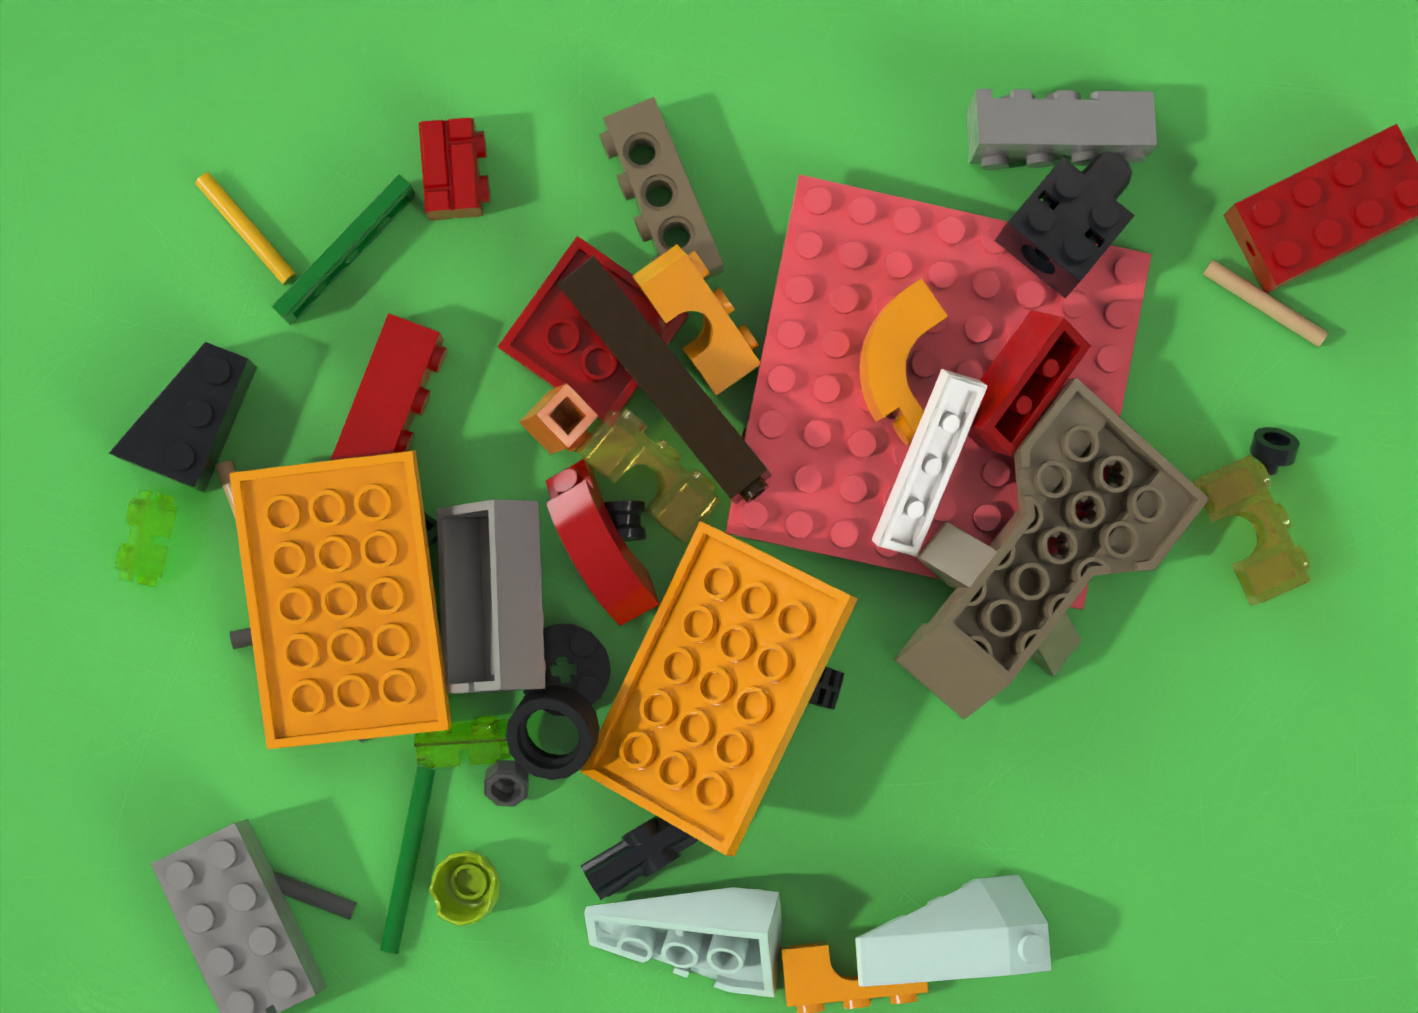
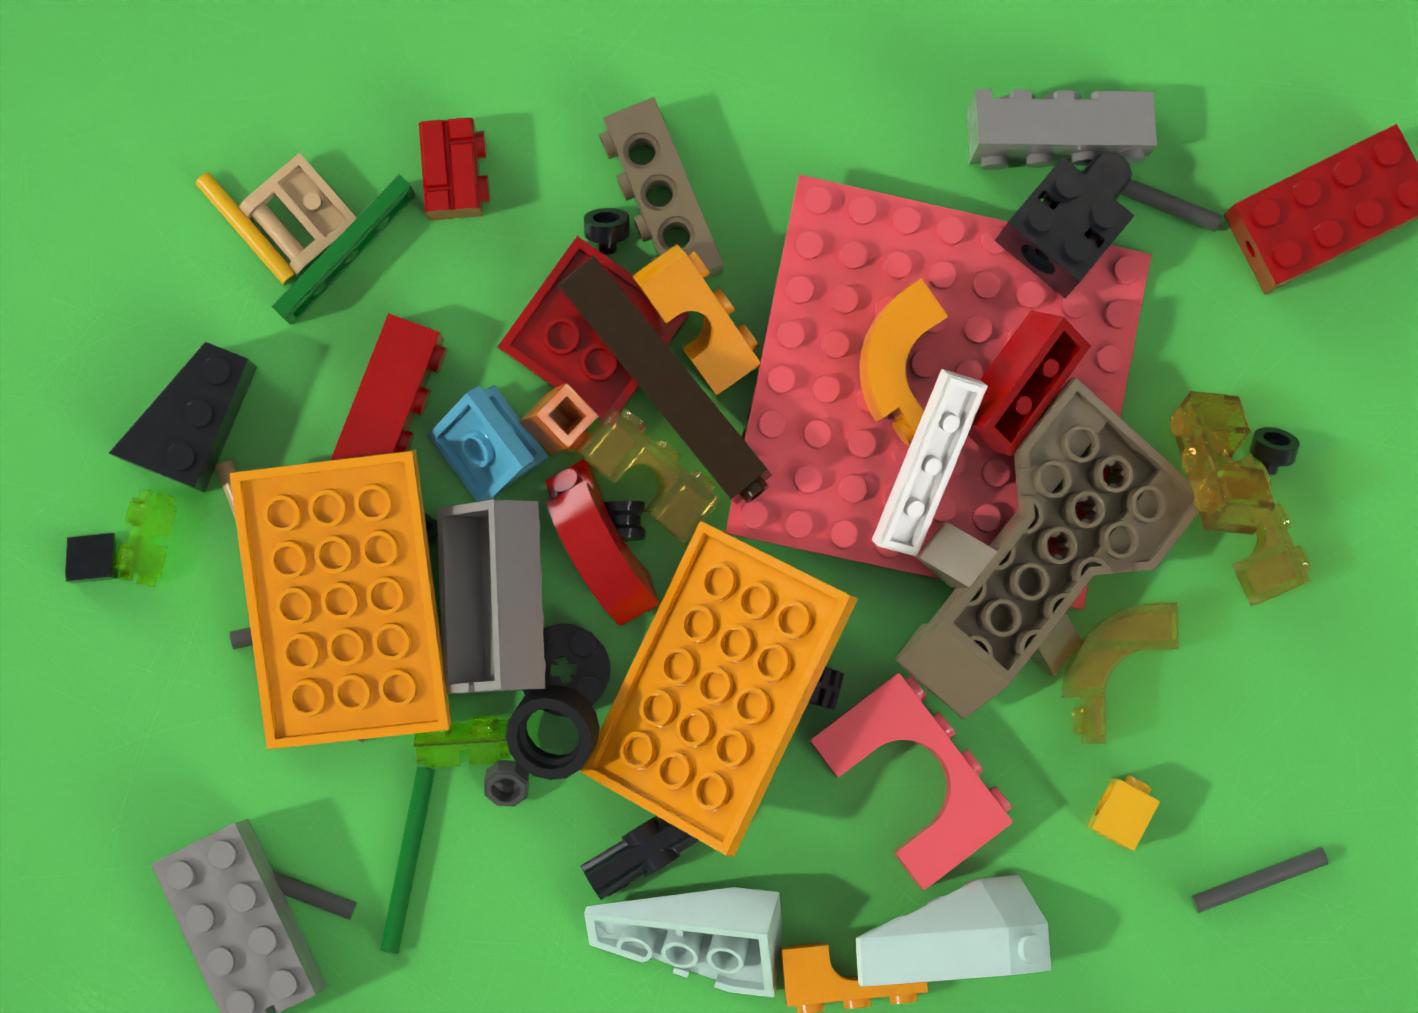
(91, 558): none -> black slope
(309, 201): none -> tan plate
(465, 887): lime hair -> none
(486, 443): none -> medium azure bracket
(607, 228): none -> black tile
(970, 810): none -> coral arch
(1102, 648): none -> clear yellow arch
(1124, 812): none -> yellow brick
(1172, 205): none -> dark grey bar
(1224, 492): none -> clear yellow arch
(1259, 880): none -> dark grey bar
(1265, 303): tan bar -> none

